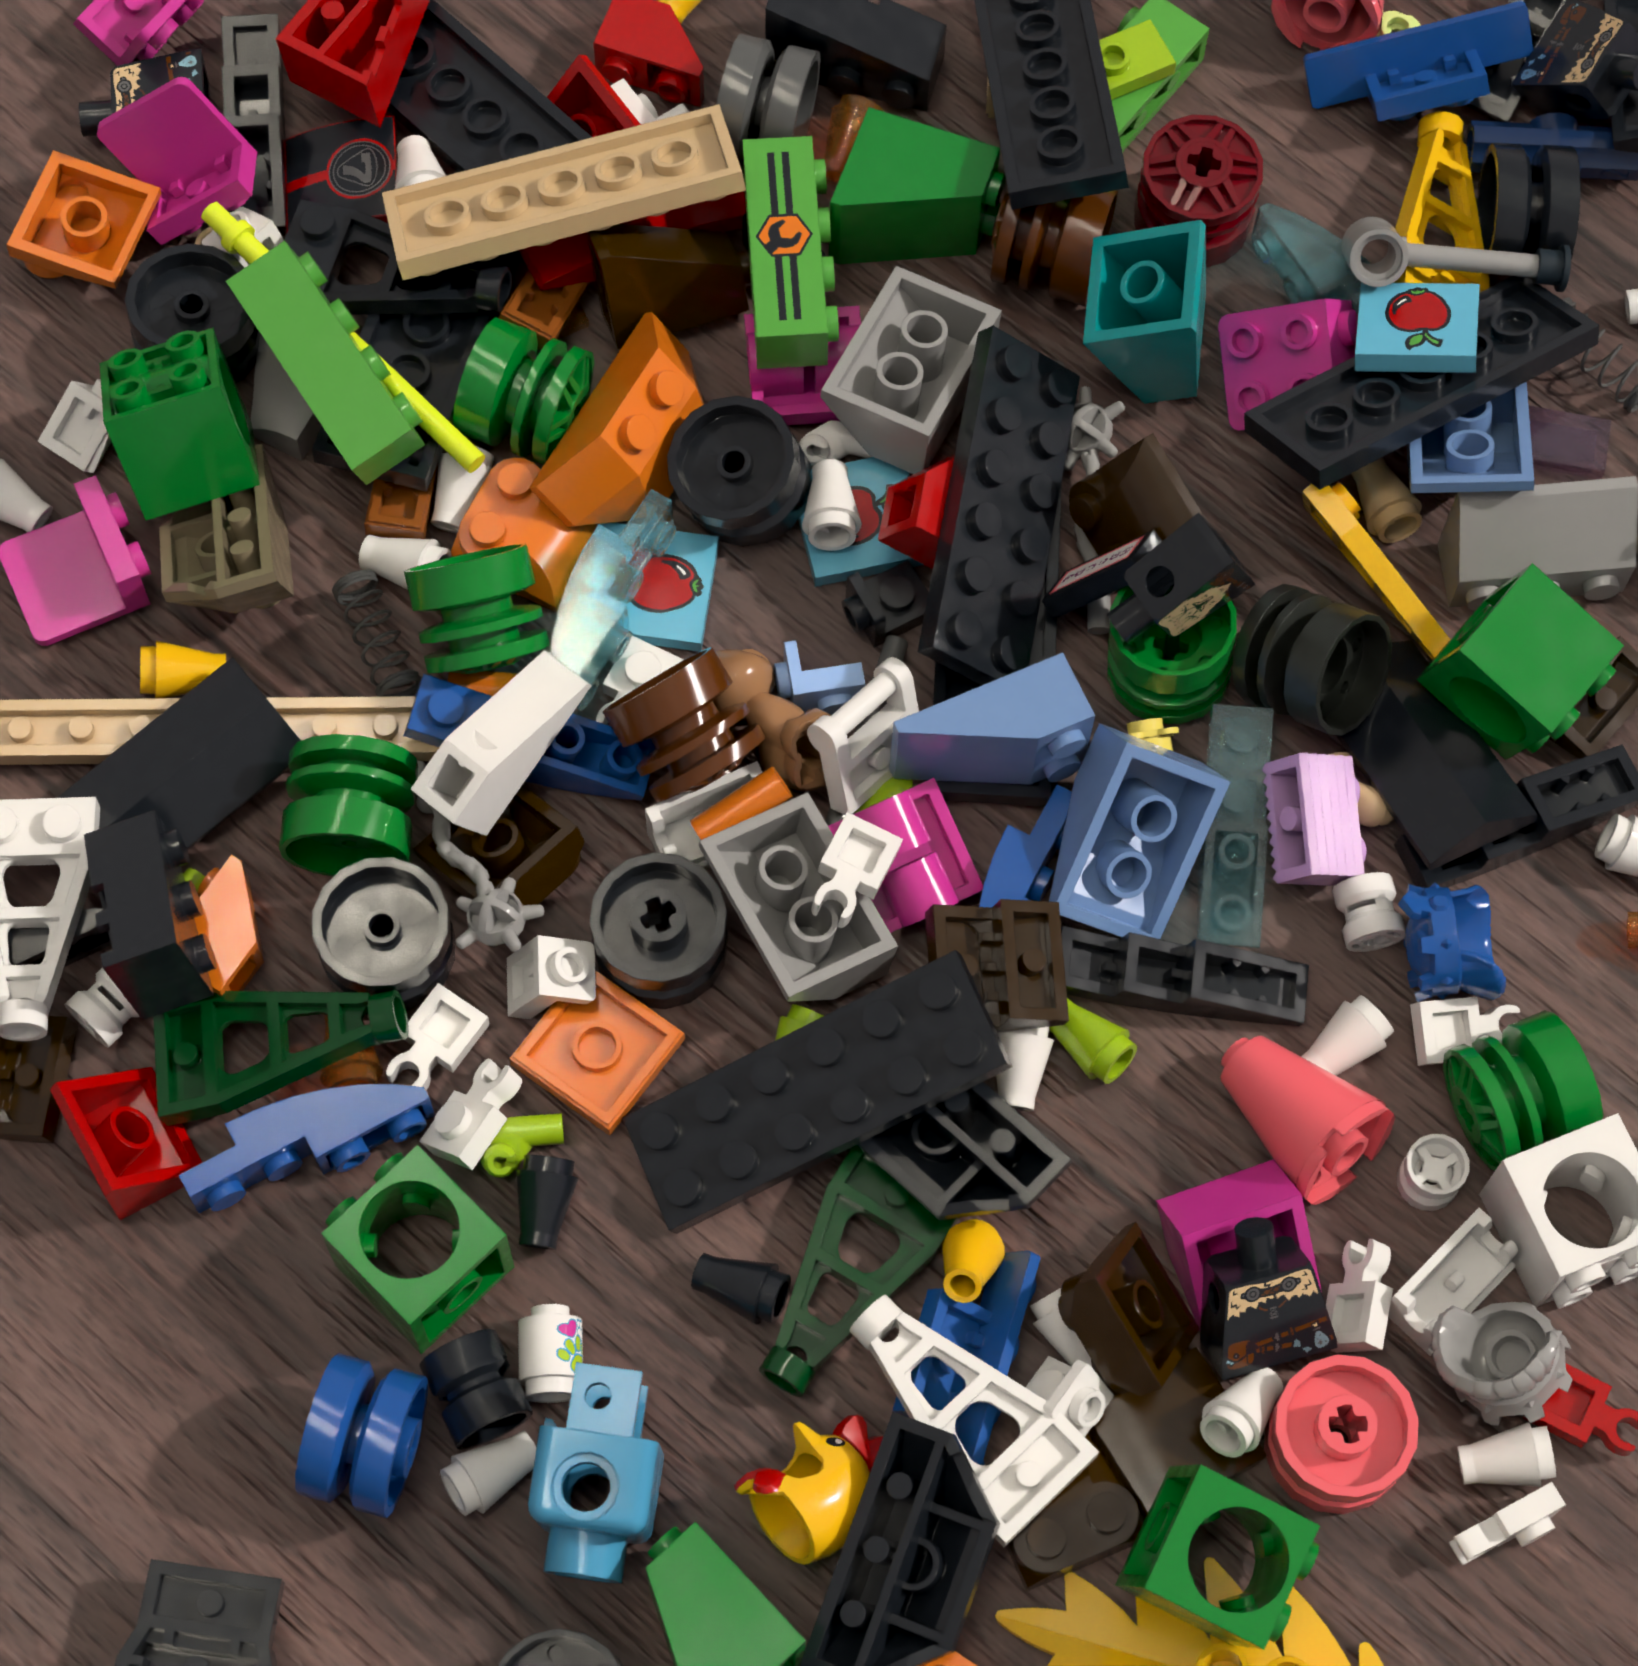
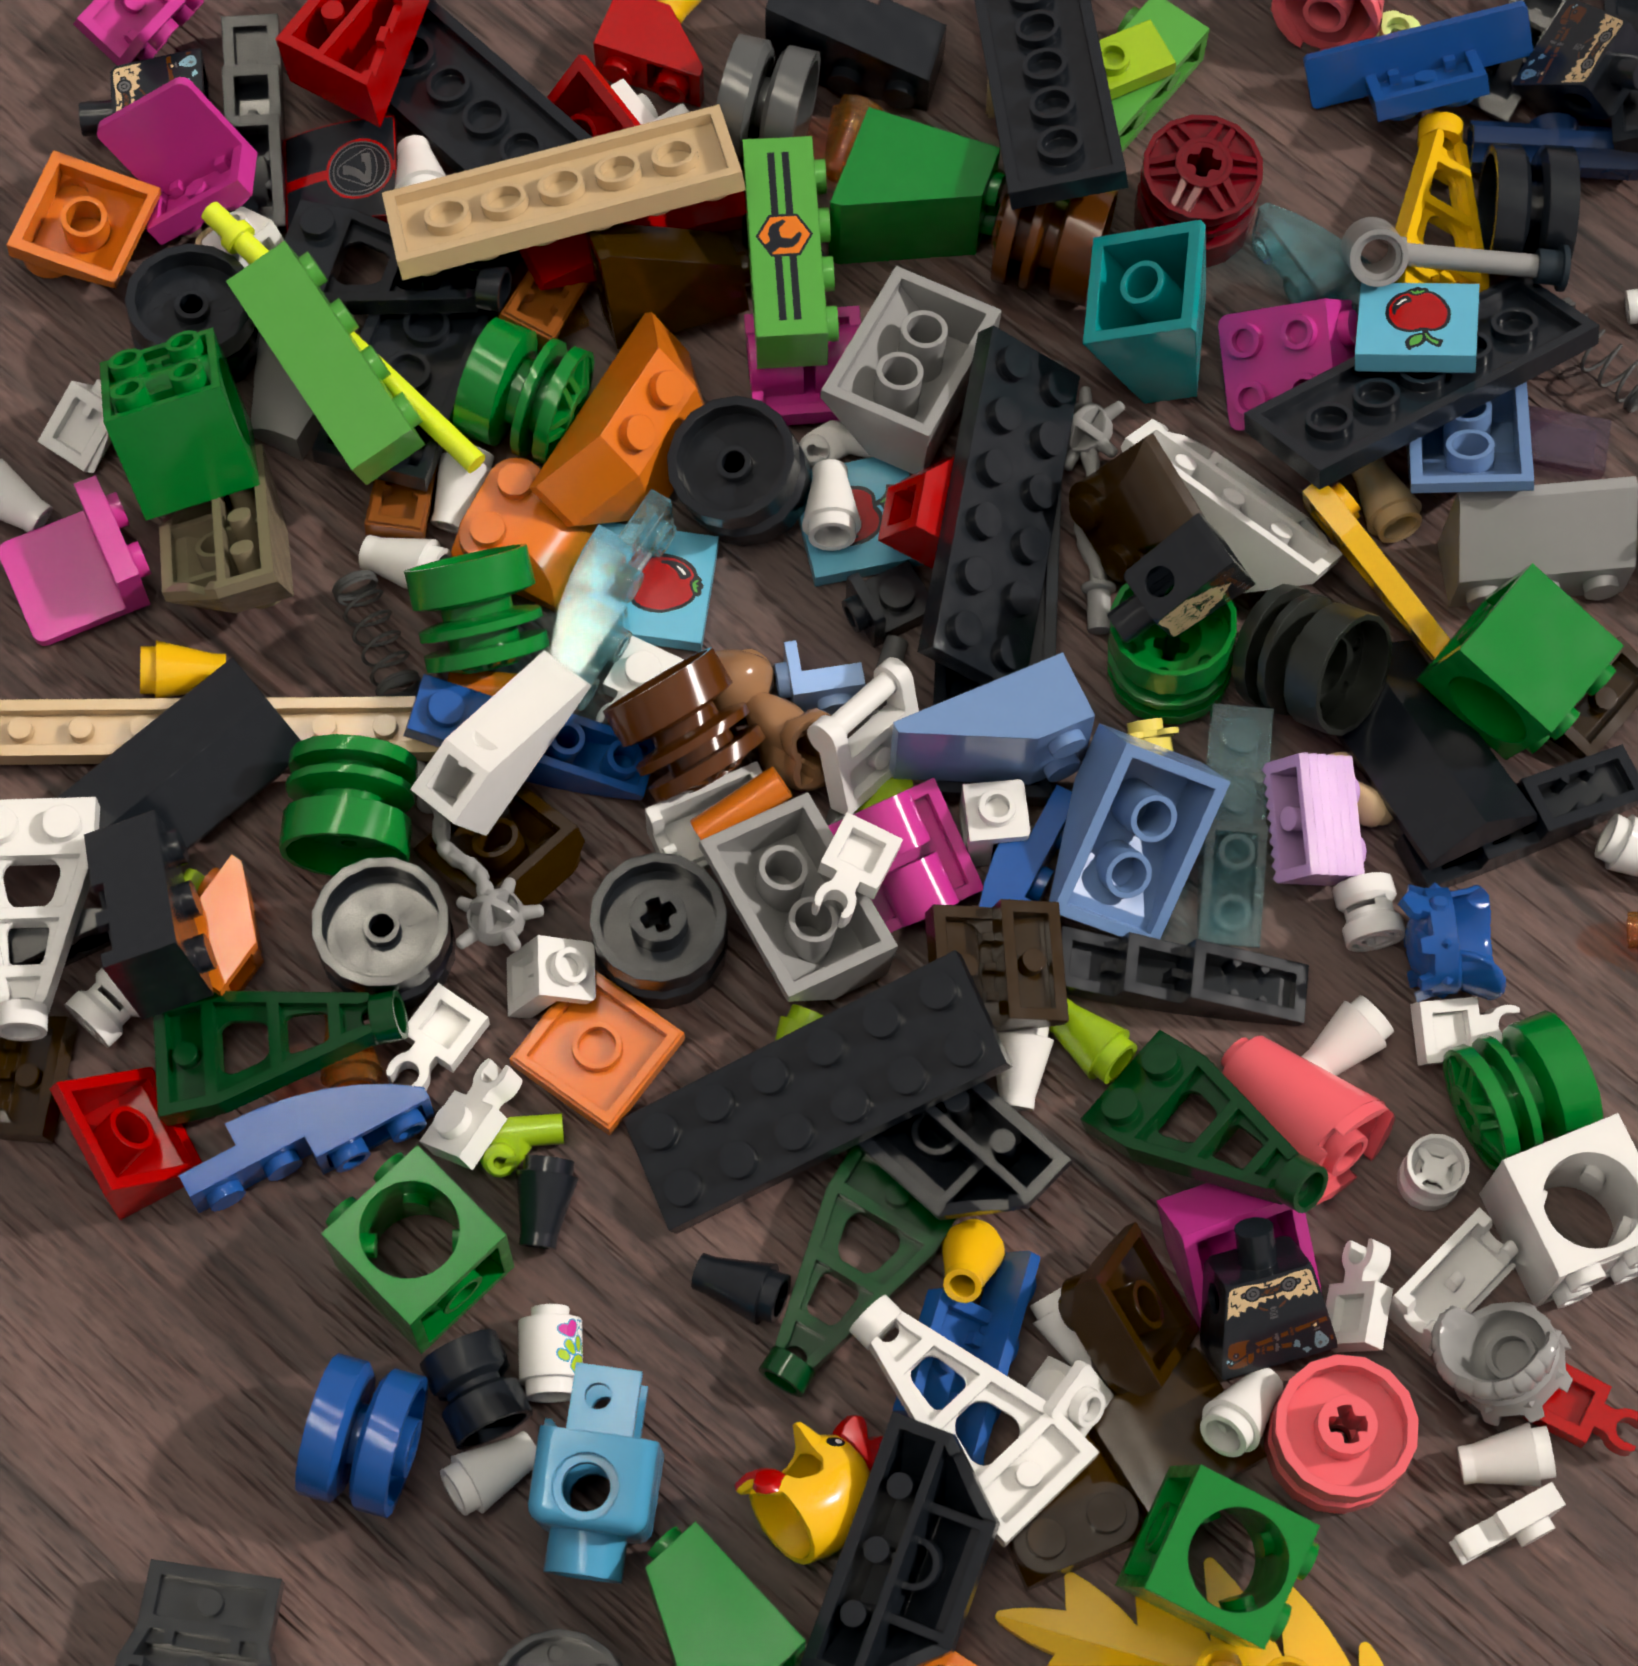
(992, 815): none -> white bracket
(1097, 576): black tile -> none
(1151, 1092): none -> dark green plate
(1260, 527): none -> white wedge

